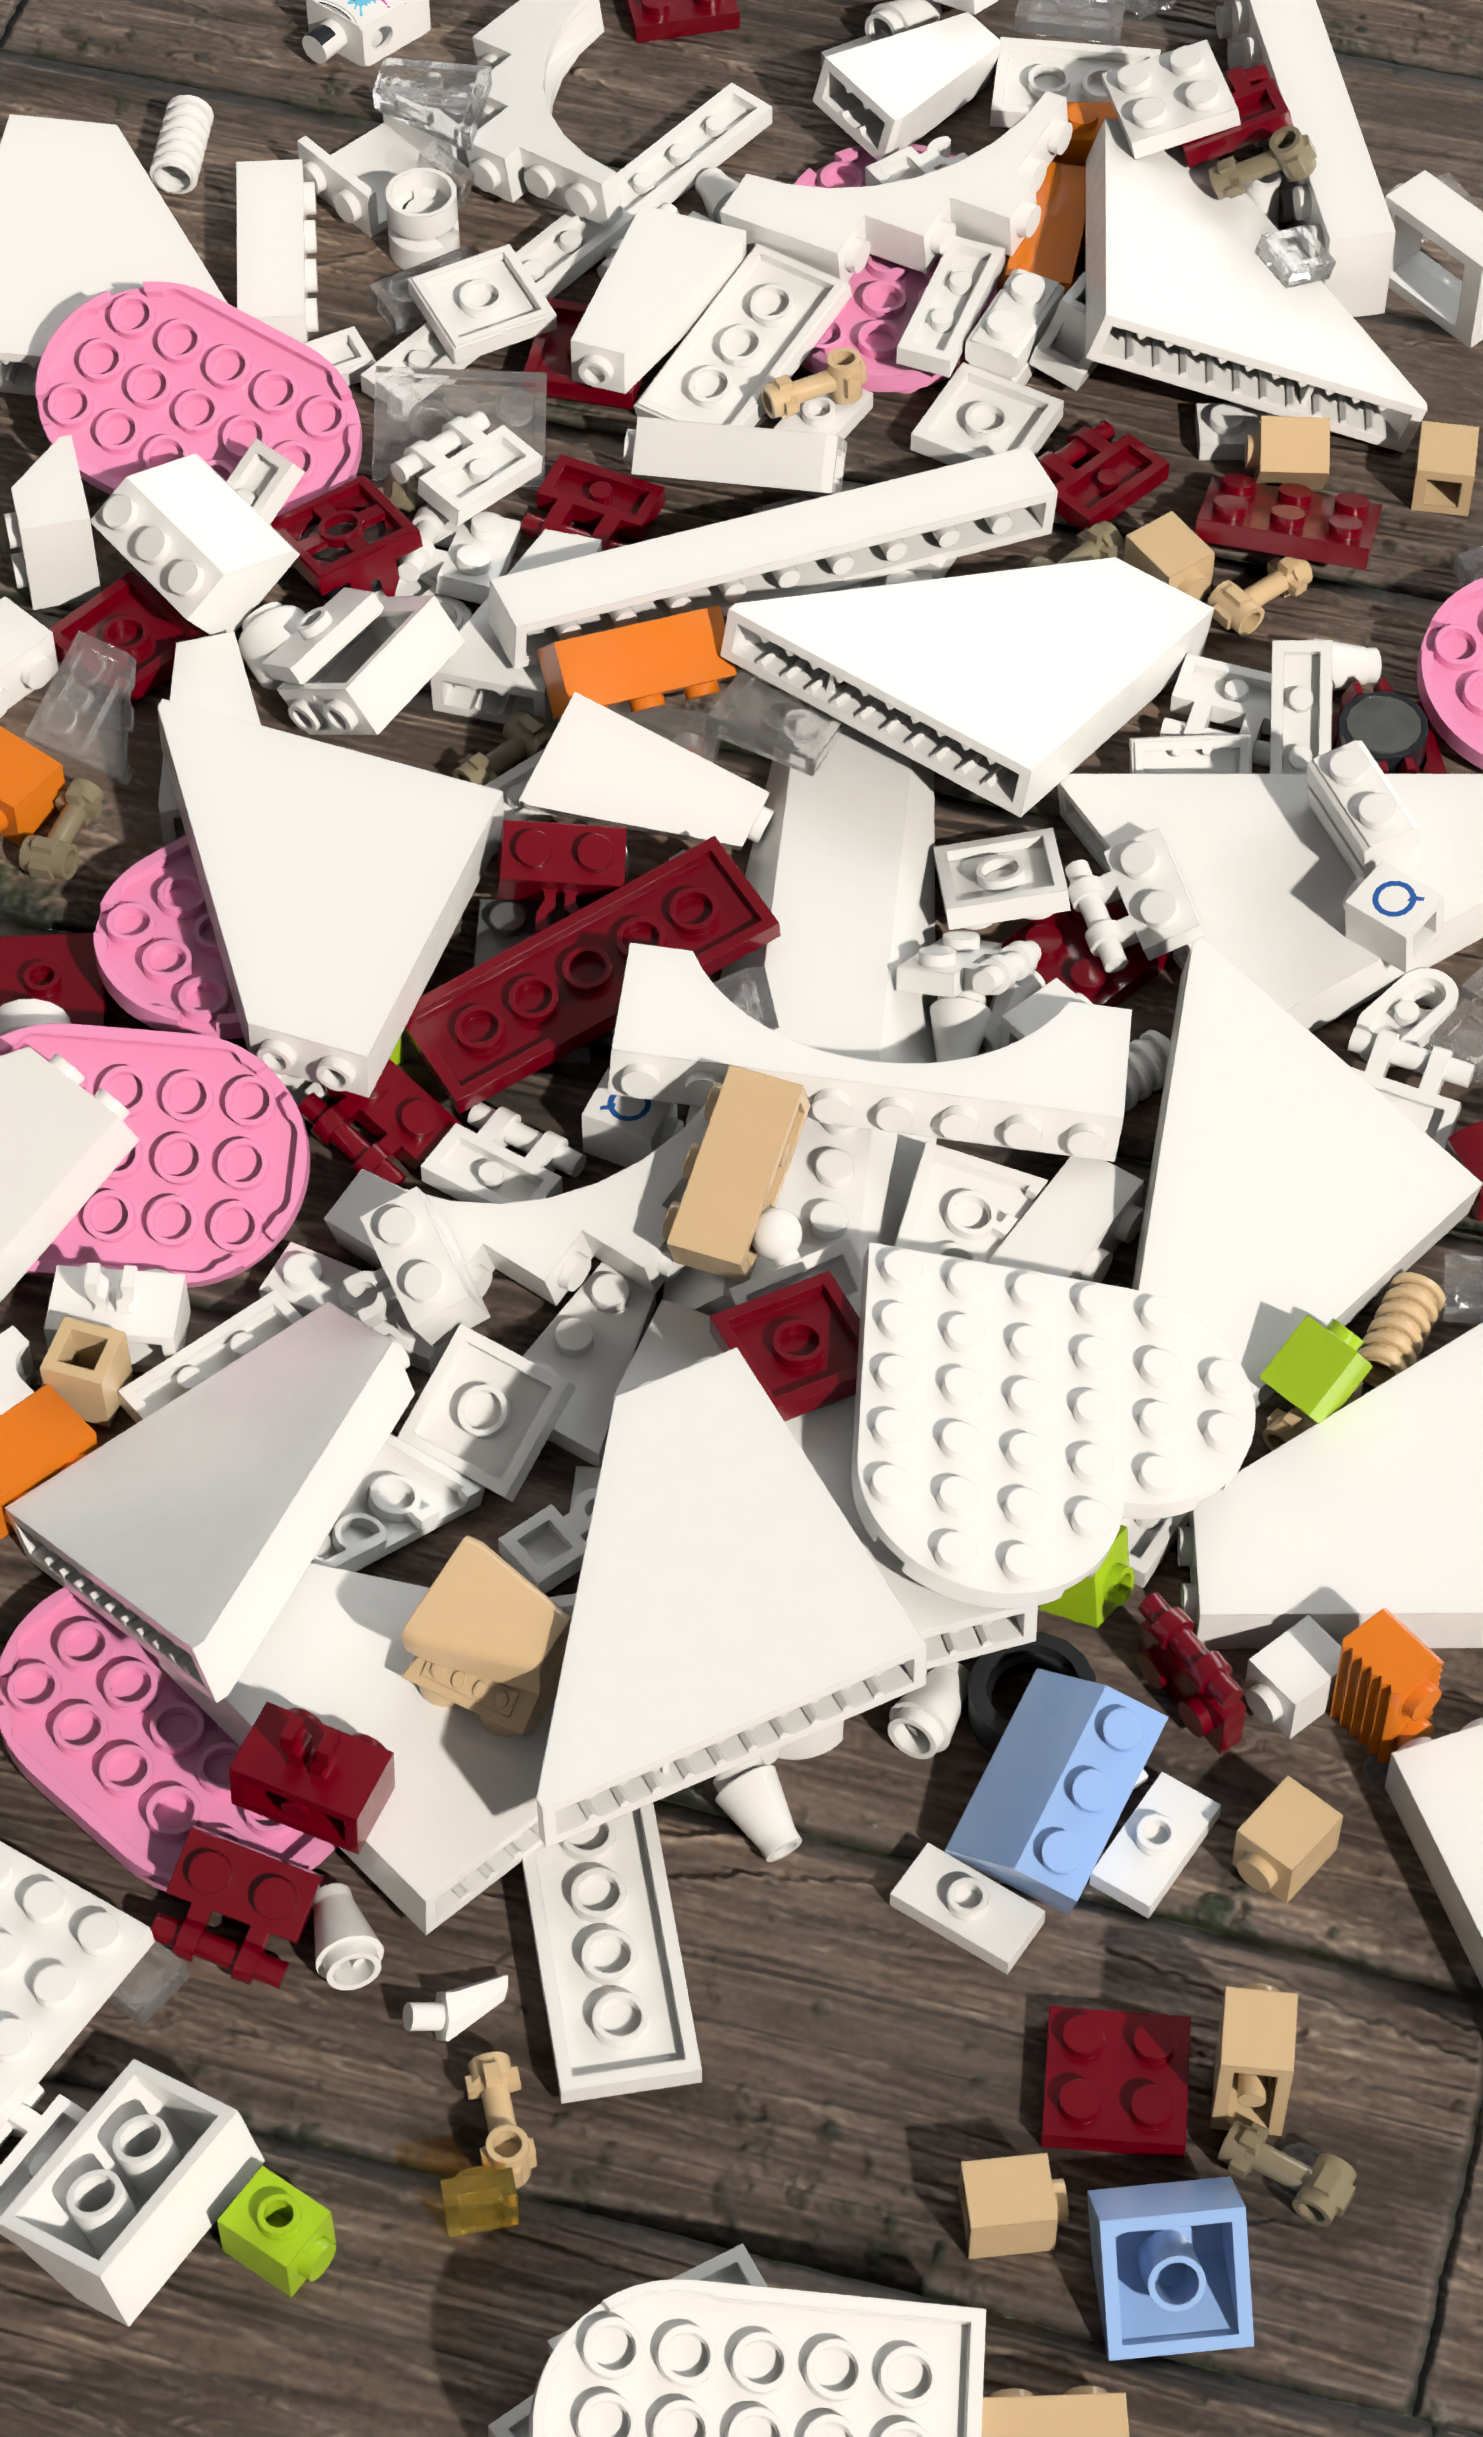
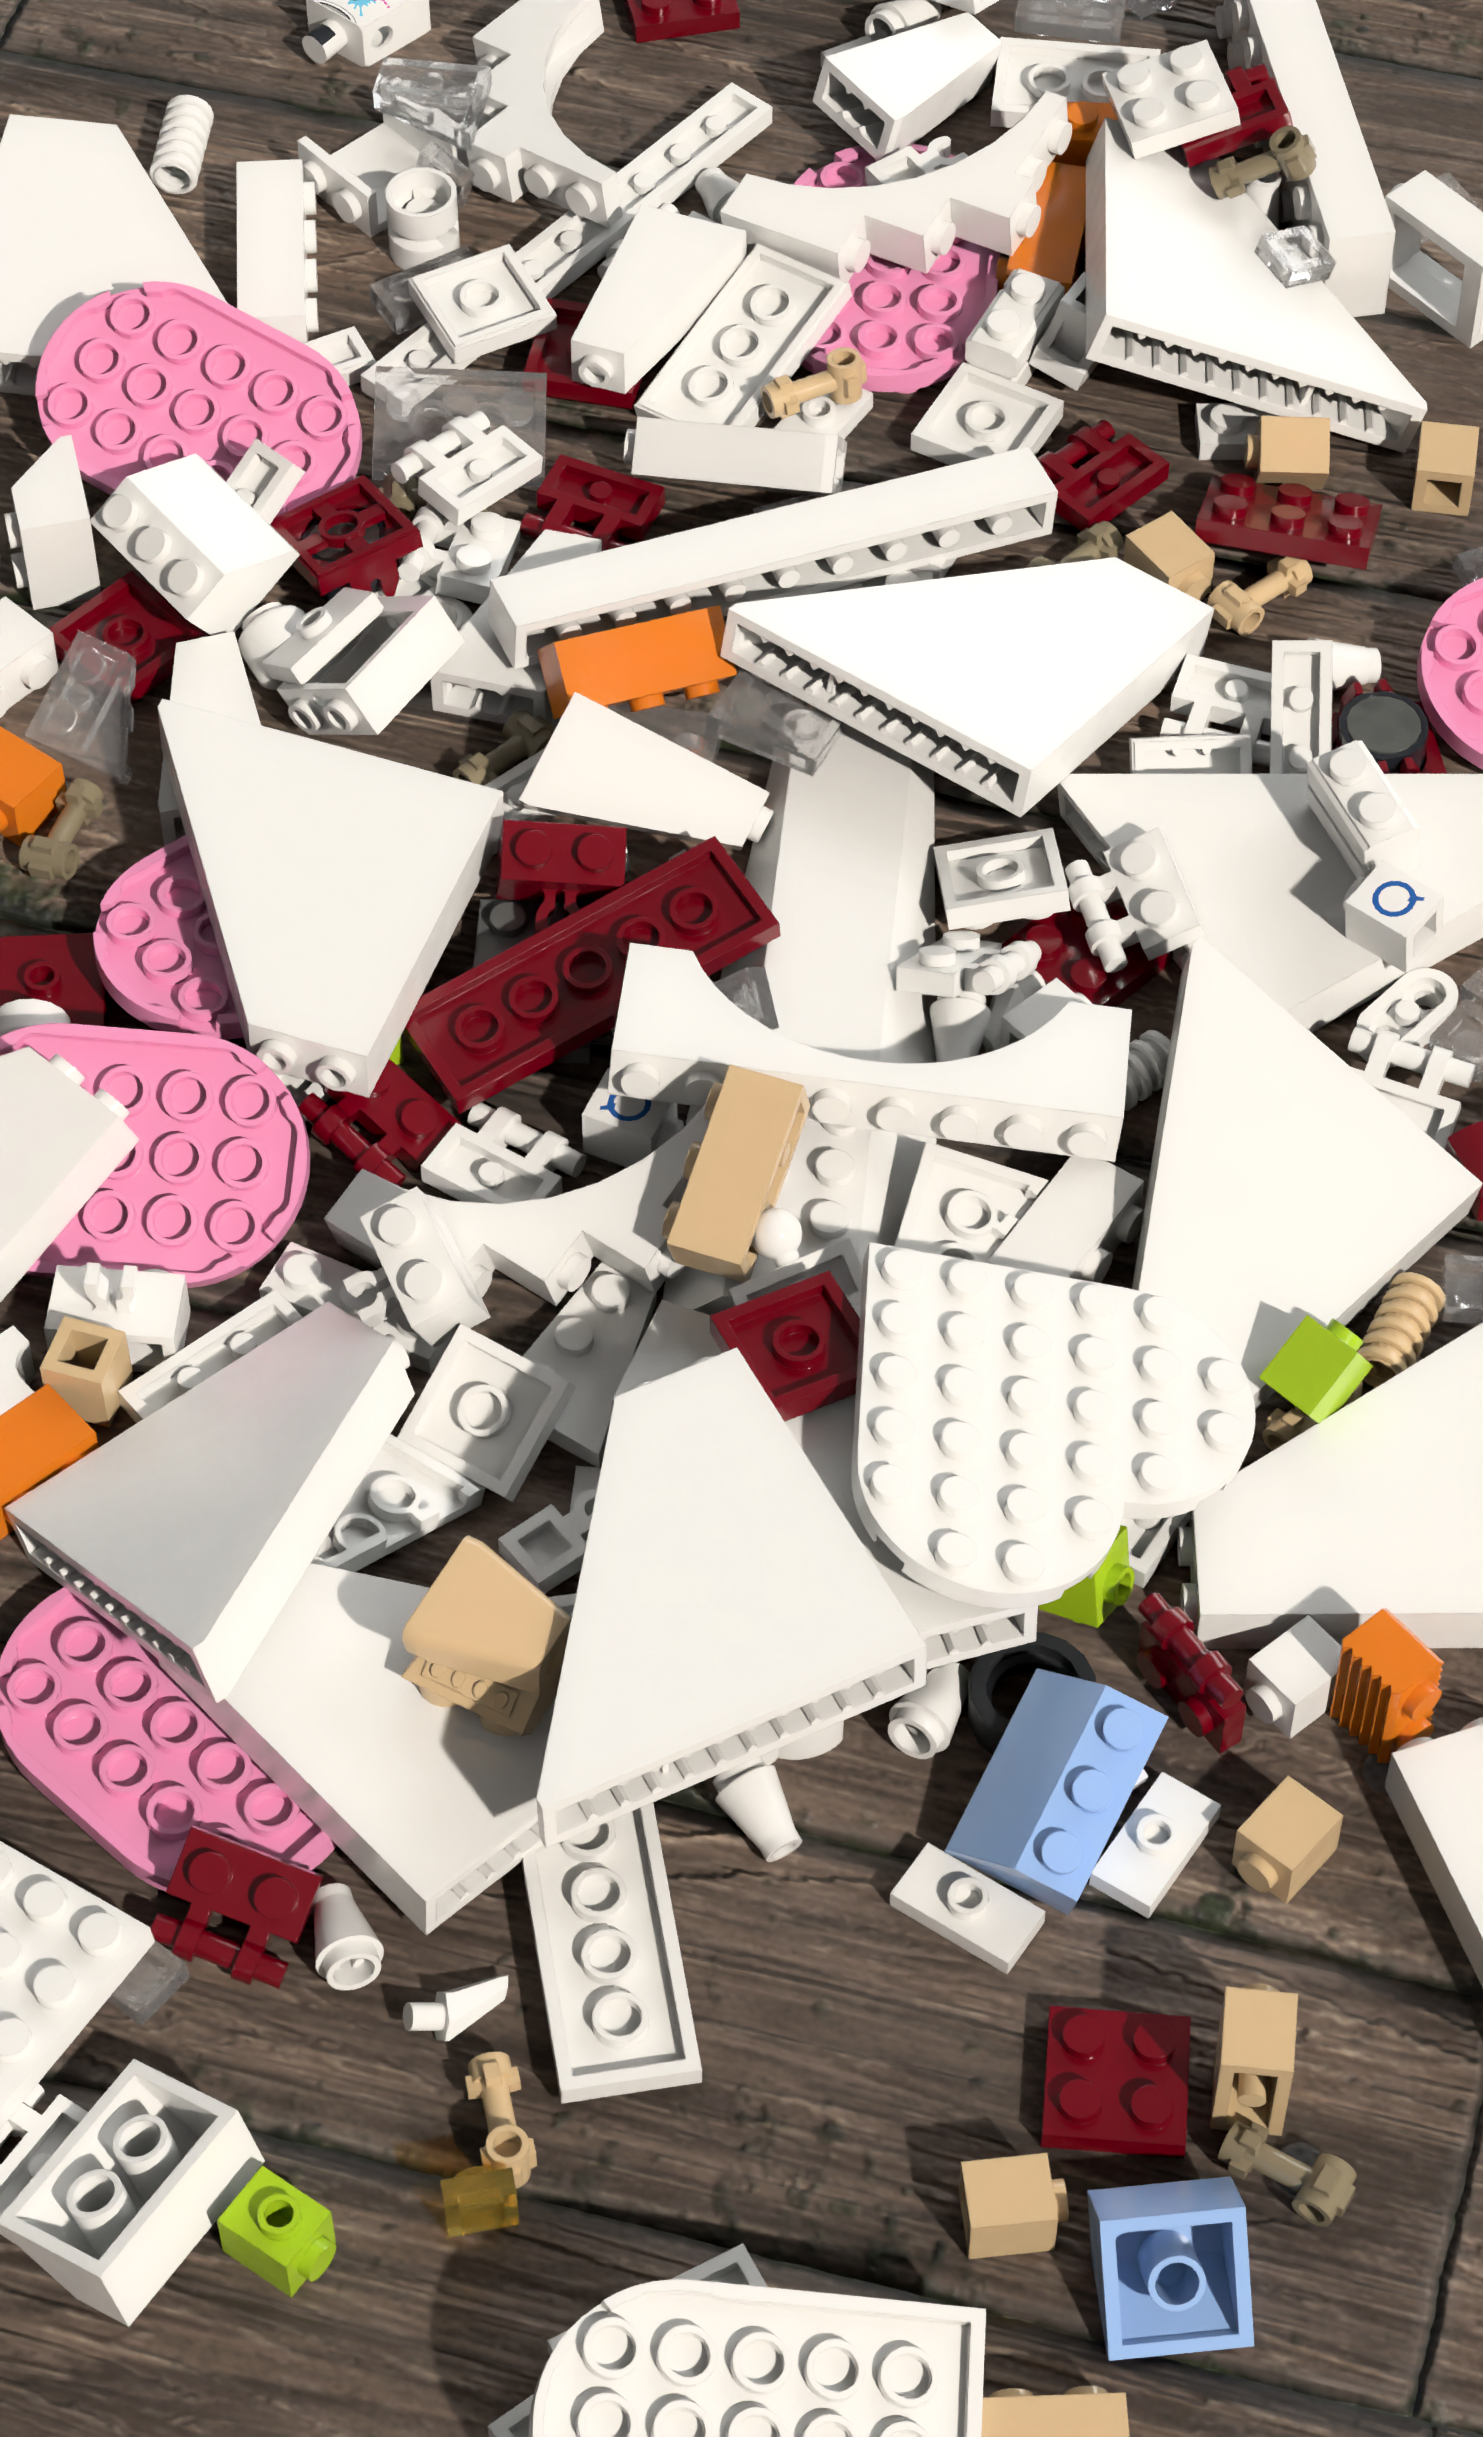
(312, 1776): dark red brick -> none
(951, 306): white plate -> none

